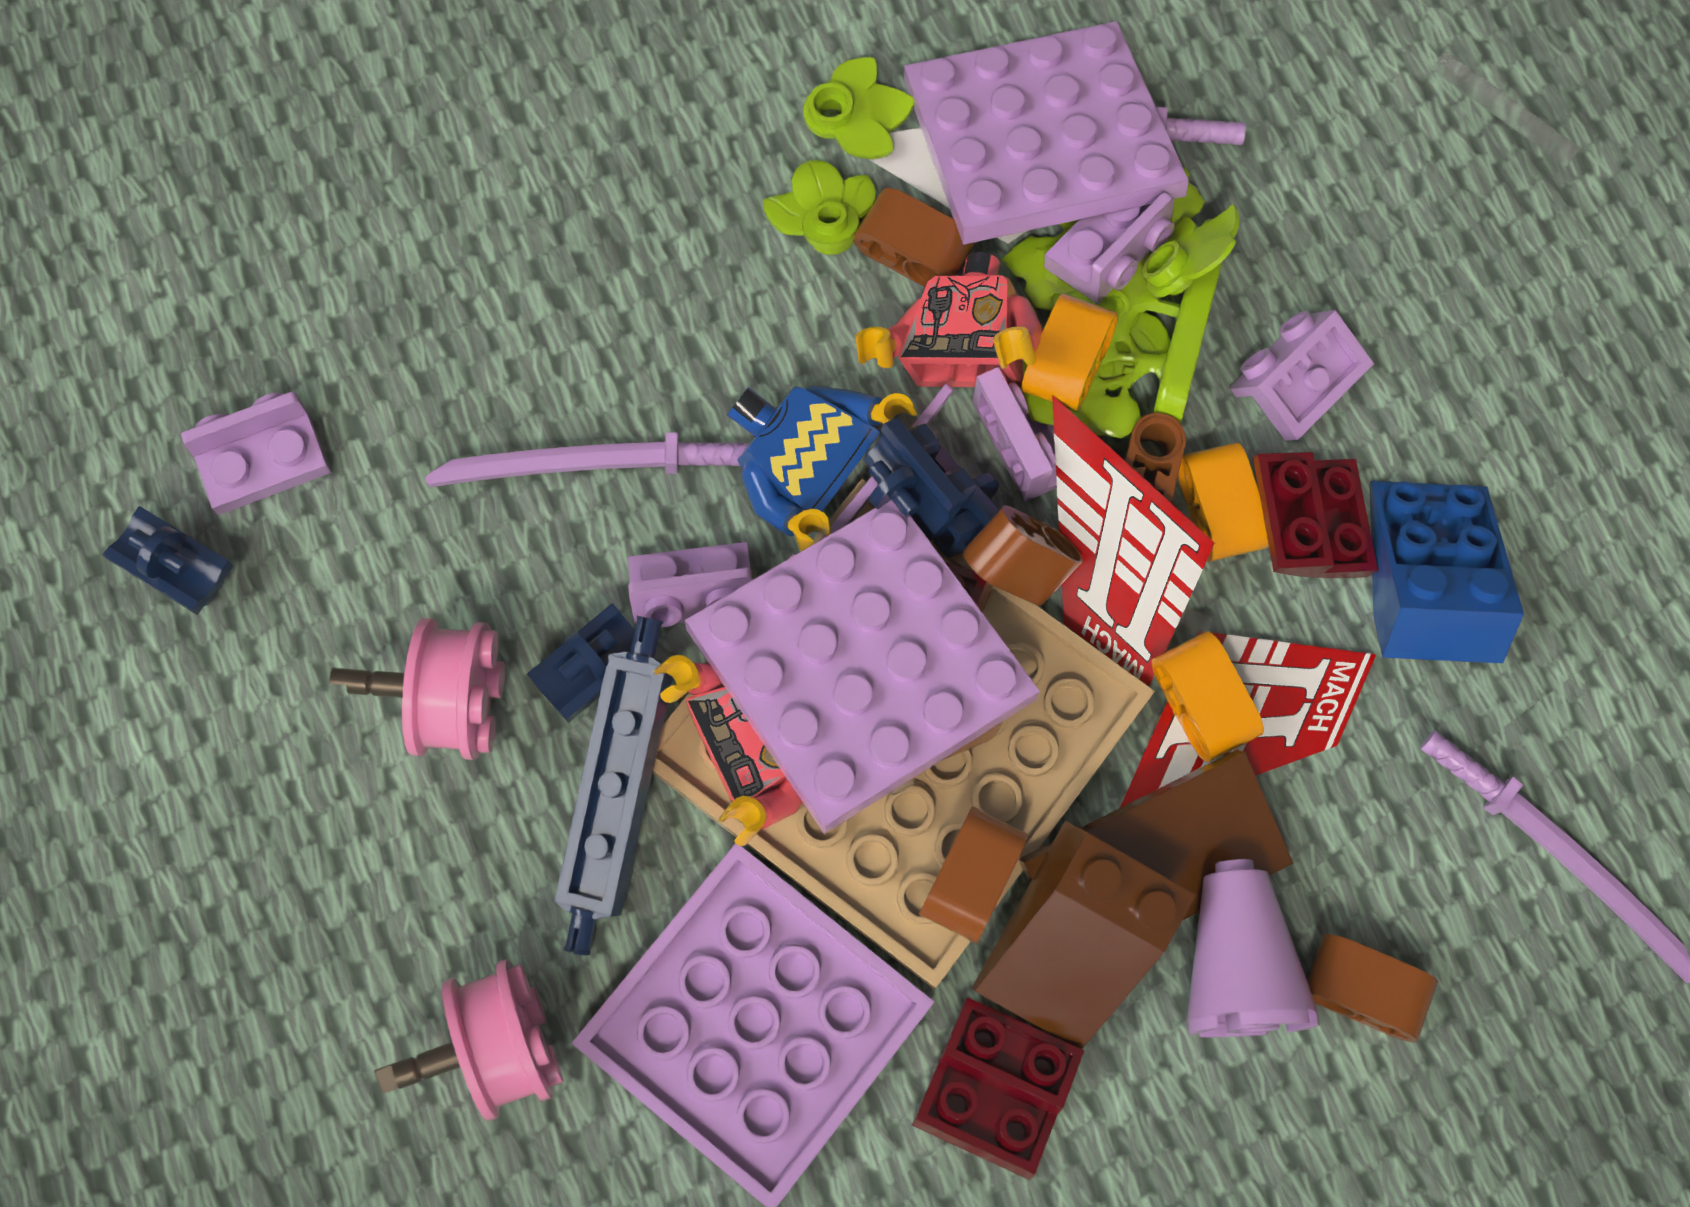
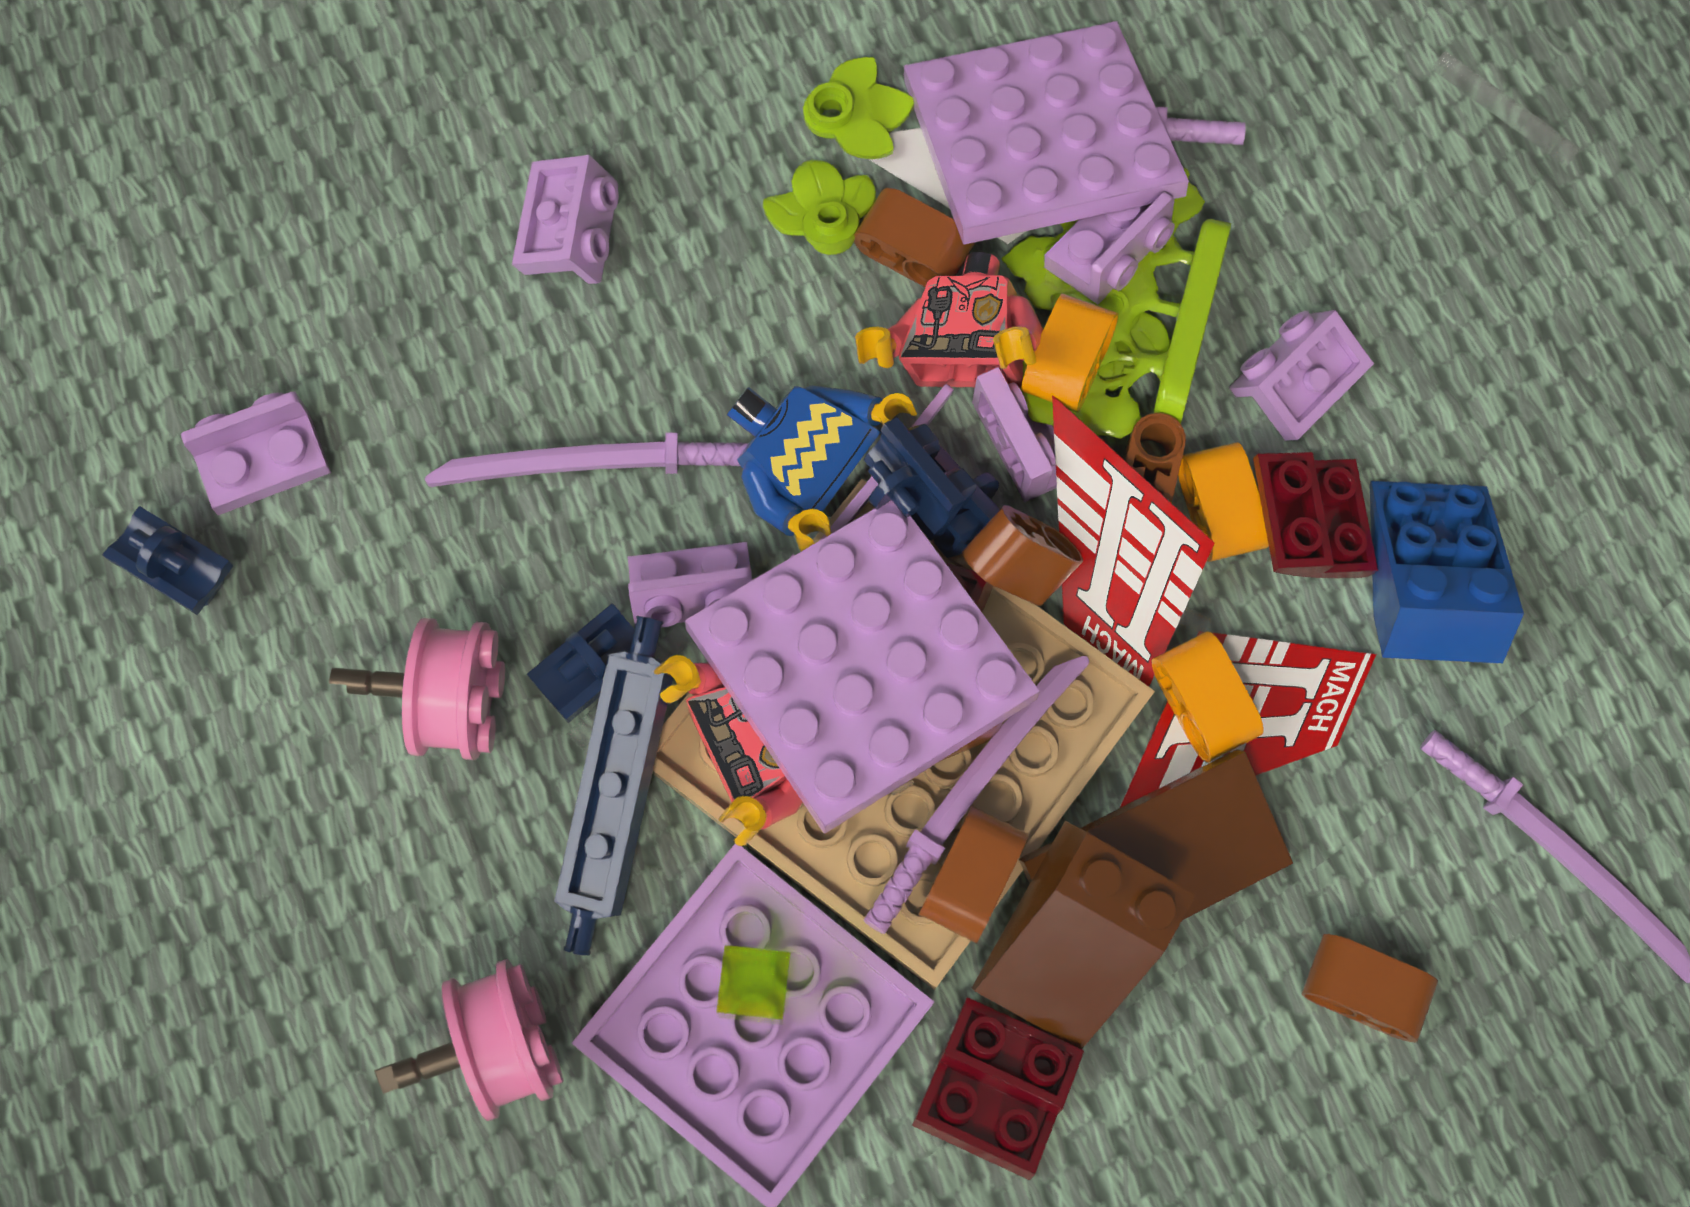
(566, 218): none -> lavender bracket
(753, 984): none -> clear neon green brick
(926, 846): none -> lavender sword
(1190, 253): lime plate -> none
(1245, 960): lavender cone -> none

